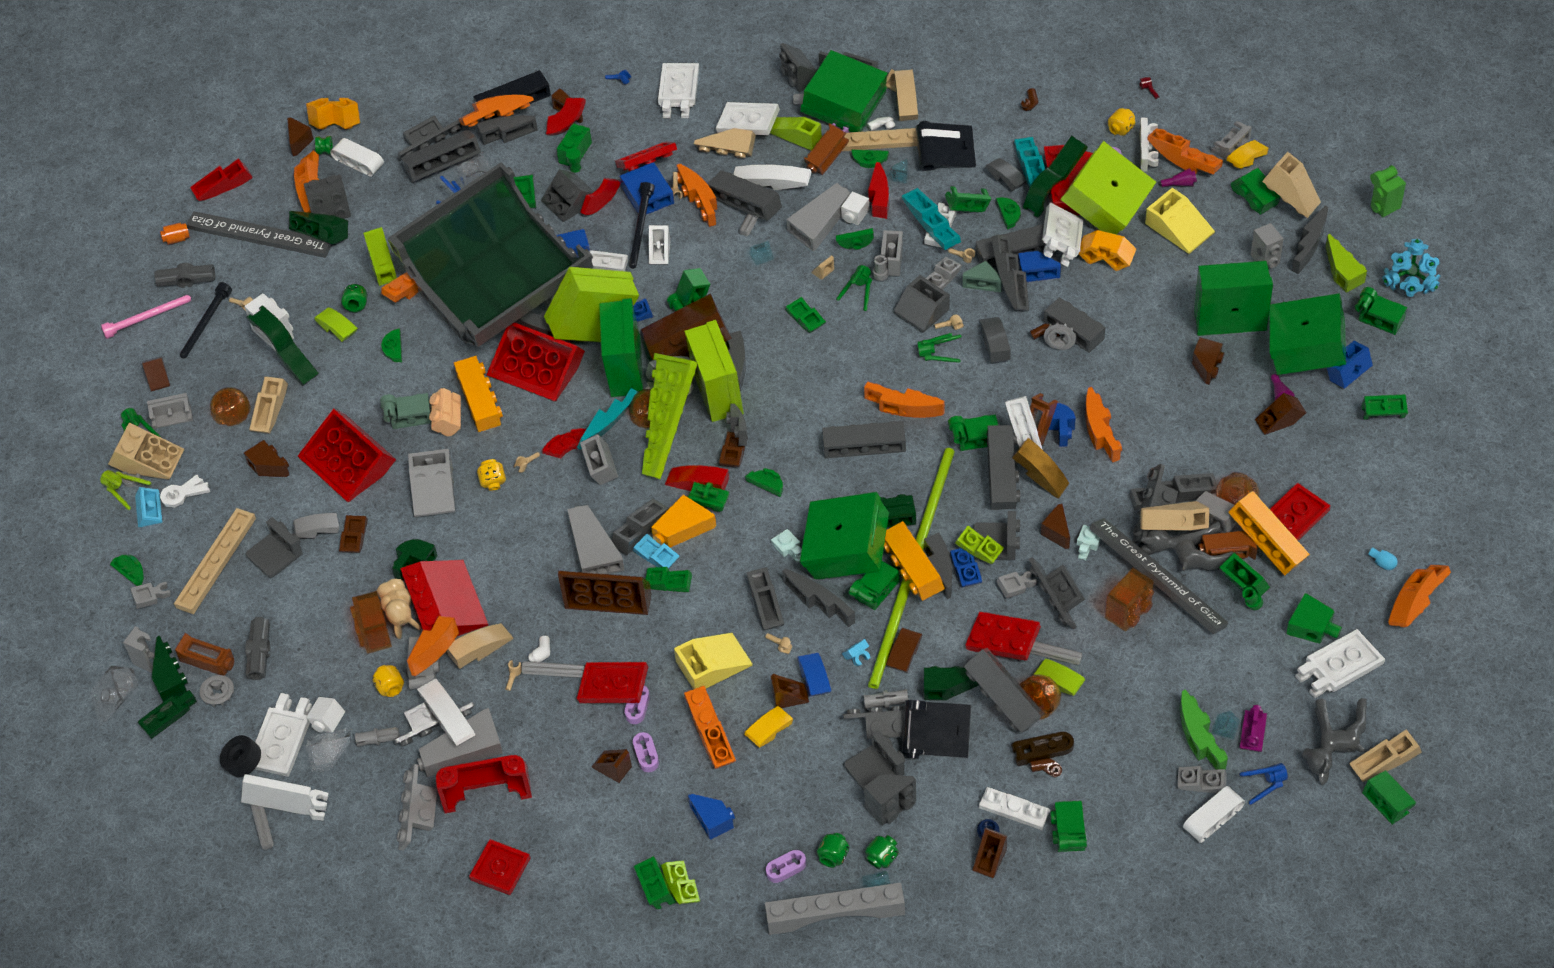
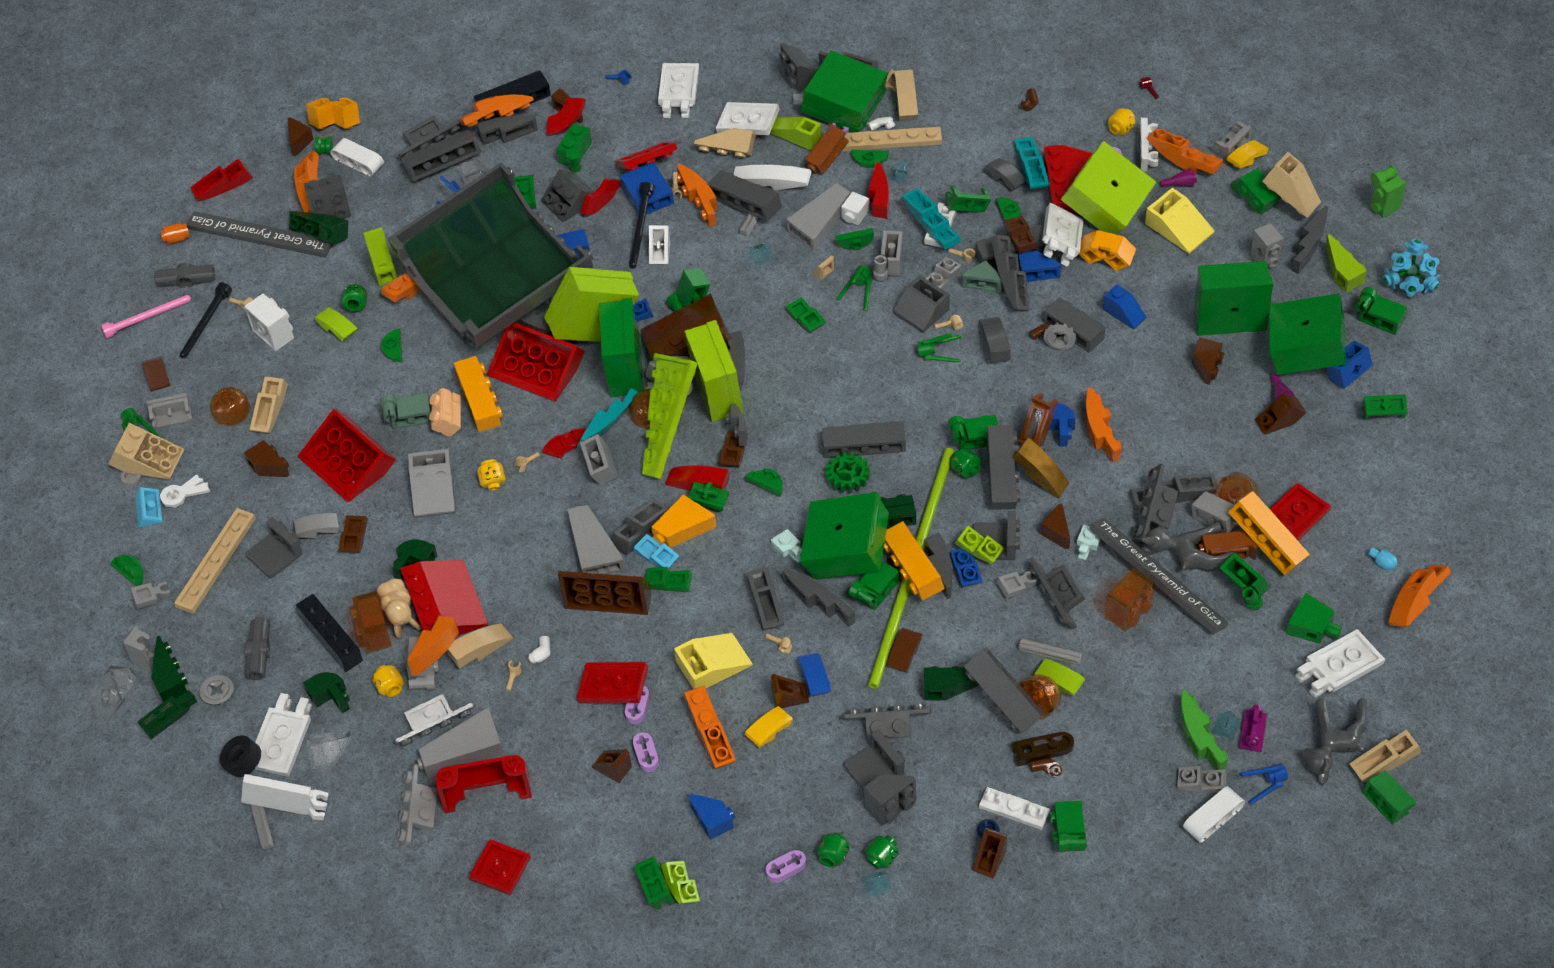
(114, 480): lime plant -> none
(204, 655): dark orange window -> none
(284, 345): dark green piece -> none
(325, 714): white brick -> none
(327, 687): none -> dark green brick
(329, 633): none -> black brick
(376, 736): light grey axle -> none
(446, 712): white slope -> none
(552, 669): light grey axle -> none
(609, 261): white plate -> none
(847, 470): none -> green gear
(856, 650): medium azure tile -> none
(874, 901): light grey arch -> none
(885, 699): light grey pin -> none
(907, 405): orange slope -> none
(932, 728): black door -> none
(944, 145): black door -> none
(965, 463): none -> green head
(1003, 635): red plate -> none
(1020, 235): none -> reddish brown slope
(1022, 420): white plate -> none
(1058, 171): dark green piece -> none
(1123, 307): none -> blue slope
(1175, 517): tan slope -> none

